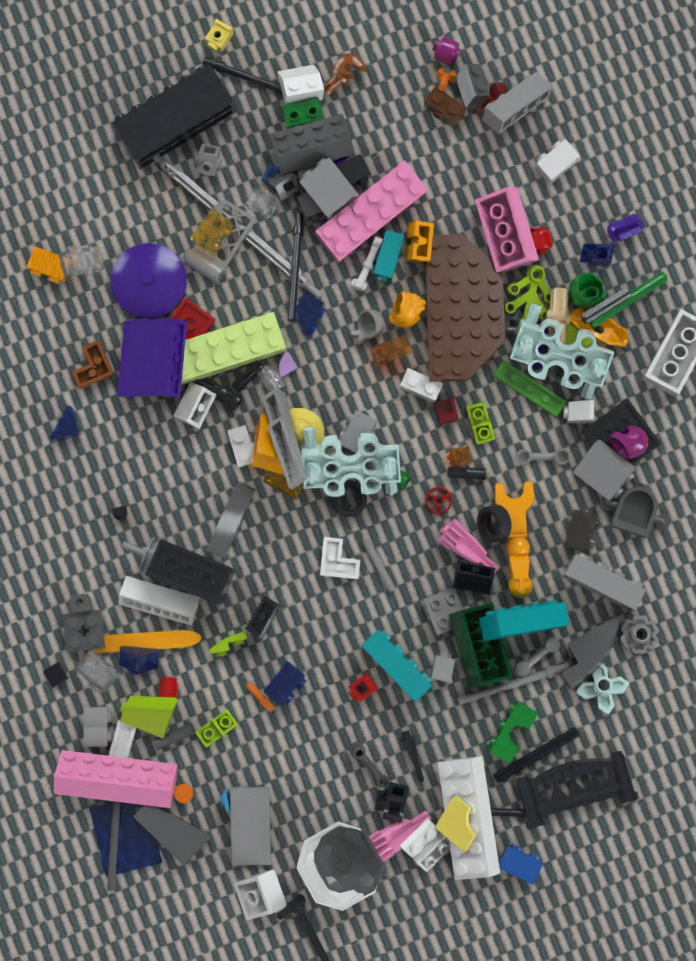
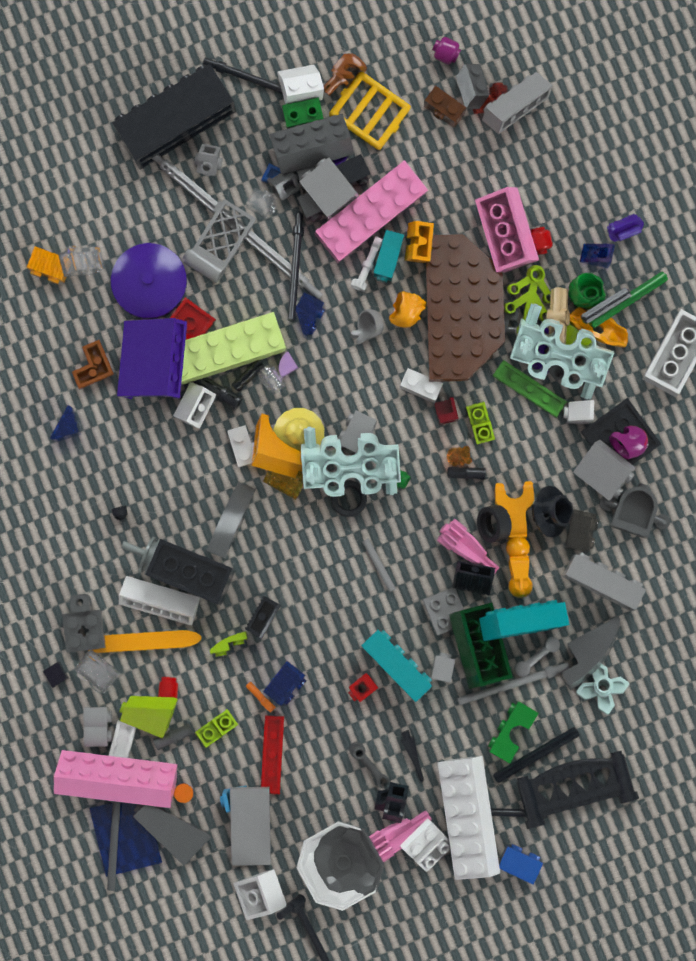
(138, 659): clear blue slope -> none
(209, 229): clear yellow brick -> none
(218, 43): light yellow brick -> none
(272, 753): none -> red tile
(284, 437): light grey slope -> none
(333, 564): white plate -> none
(389, 351): clear orange brick -> none
(390, 97): none -> yellow bar
(438, 495): red piece -> none
(445, 78): orange bar -> none
(455, 824): light yellow tile -> none
(551, 511): none -> black helmet
(557, 161): white brick -> none
(560, 456): light grey bar -> none
(648, 630): light grey plant -> none

